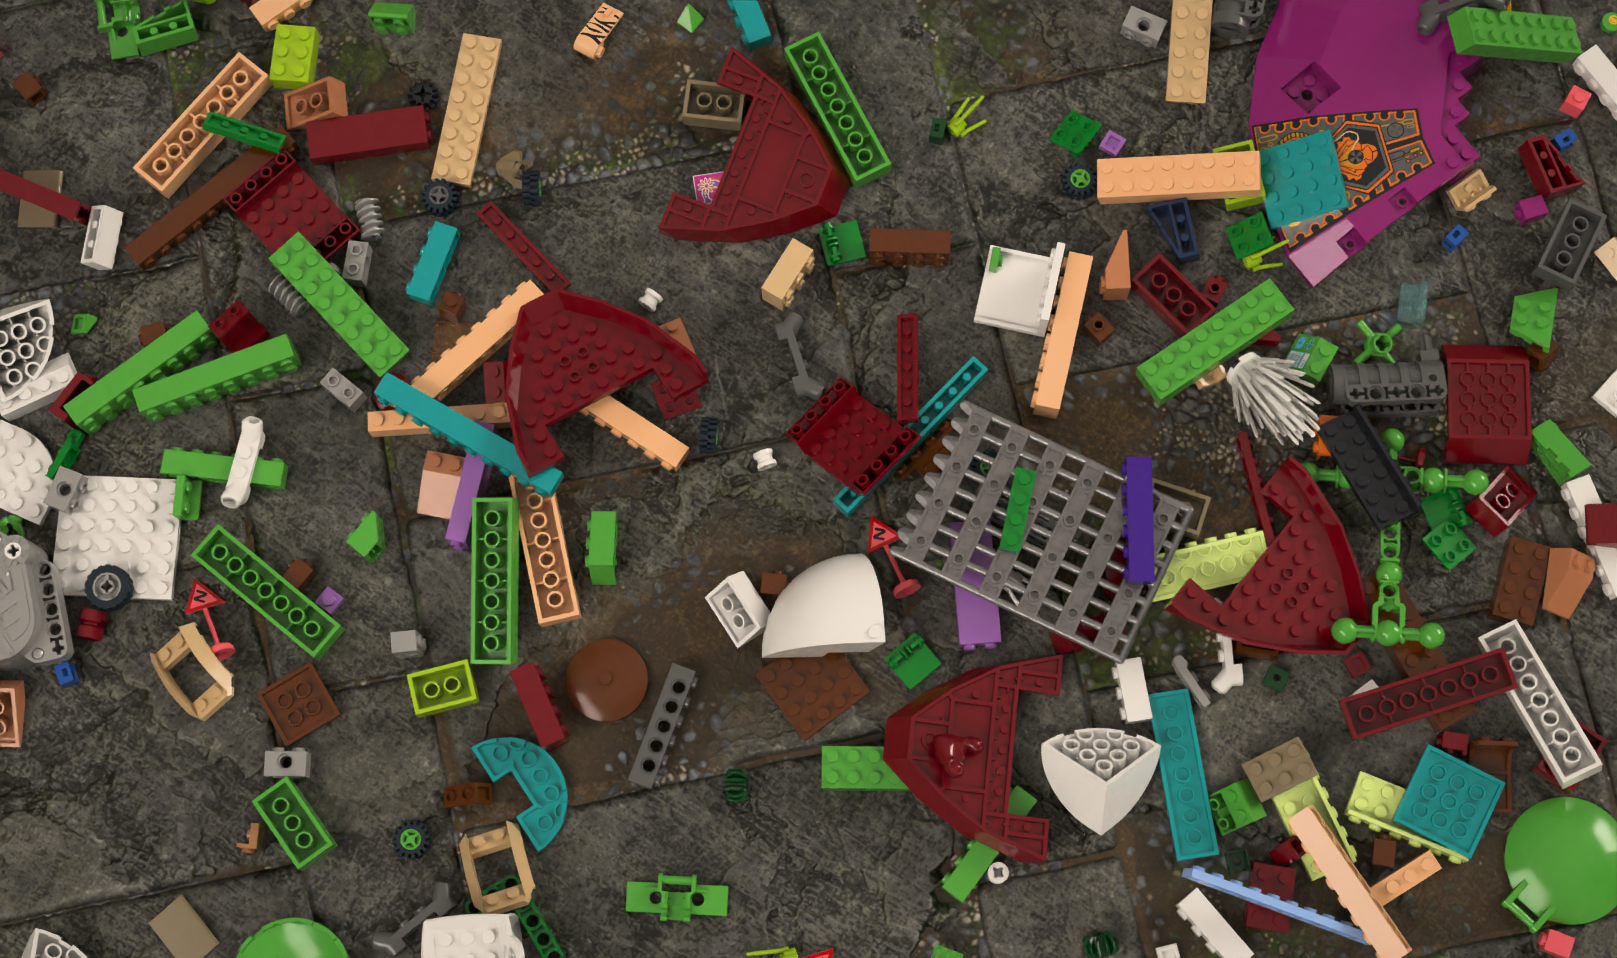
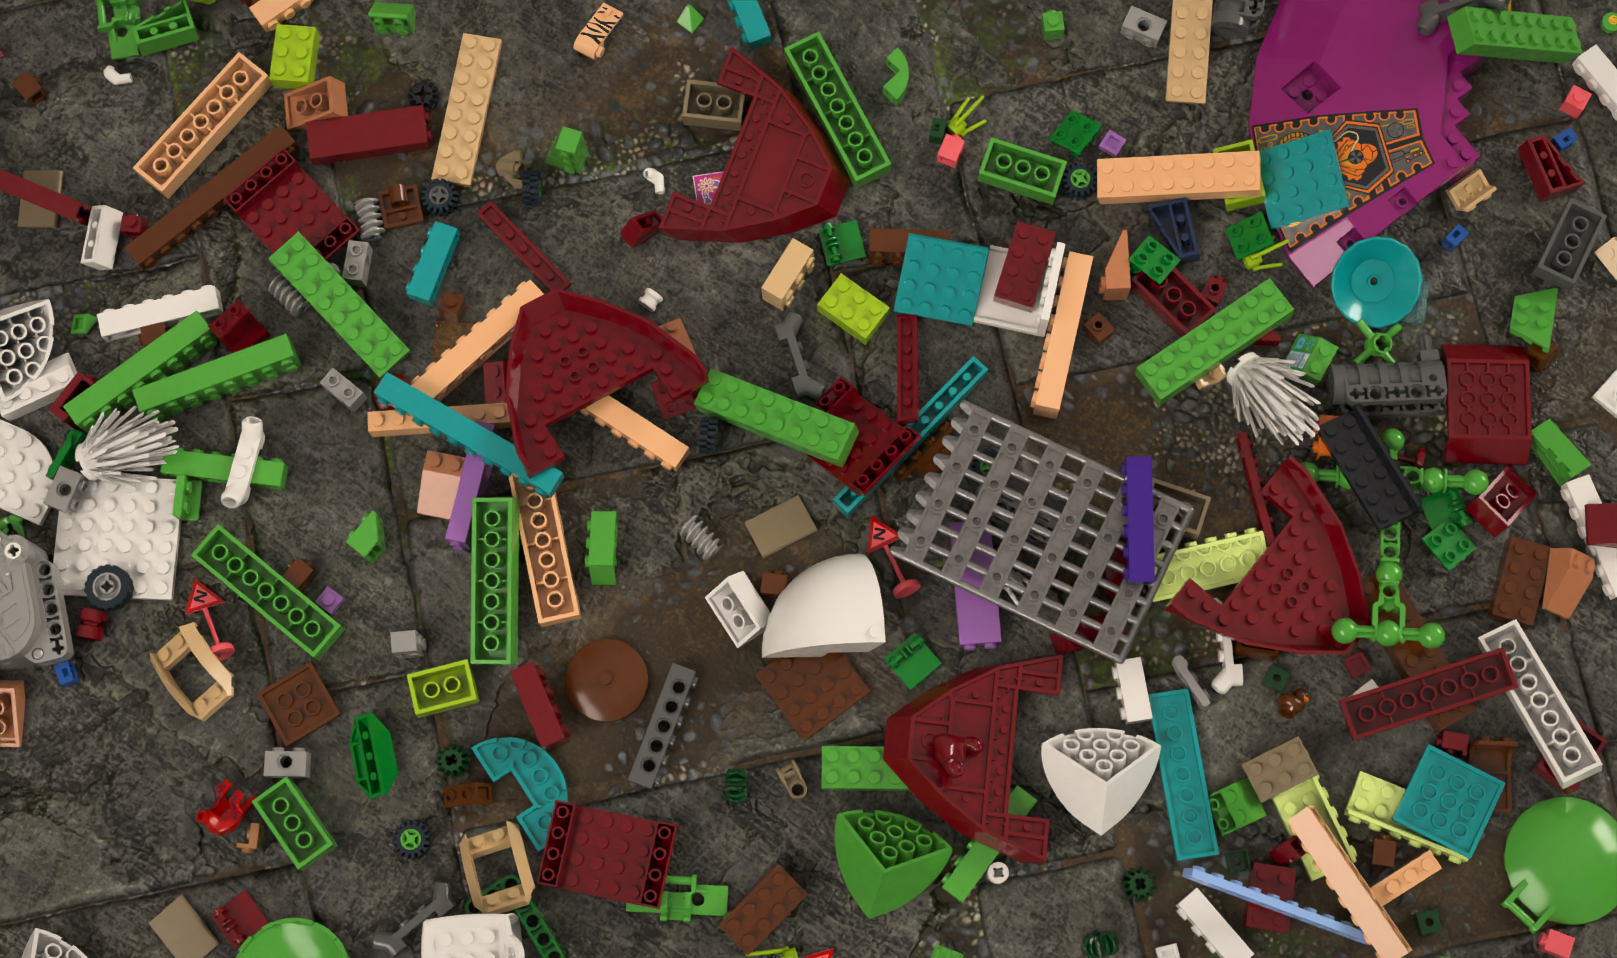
(109, 450): none -> white plant
(116, 78): none -> white arm
(133, 225): none -> dark red brick
(170, 310): none -> white brick
(224, 817): none -> red piece
(239, 919): none -> dark red hinge
(244, 132): green plate -> none
(372, 755): none -> green wedge
(401, 206): none -> reddish brown plate
(451, 753): none -> dark green gear
(568, 151): none -> bright green wedge
(607, 854): none -> dark red slope
(641, 228): none -> dark red slope
(656, 178): none -> white arm
(700, 538): none -> light grey piece
(762, 908): none -> reddish brown brick
(764, 459): white wheel -> none
(777, 418): none -> bright green brick
(780, 526): none -> dark tan piece
(792, 777): none -> dark tan piece
(853, 309): none -> lime brick
(887, 858): none -> bright green brick
(897, 86): none -> bright green brick
(940, 279): none -> teal plate
(950, 150): none -> coral brick
(996, 259): bright green plate -> none
(1017, 510): green plate -> none
(1022, 171): none -> bright green brick
(1024, 266): none -> dark red brick
(1052, 25): none -> bright green brick
(1146, 884): none -> dark green gear
(1153, 260): none -> green hinge
(1290, 704): none -> reddish brown animal
(1396, 283): none -> teal dish
(1420, 919): none -> dark green piece
(1530, 210): magenta brick -> none

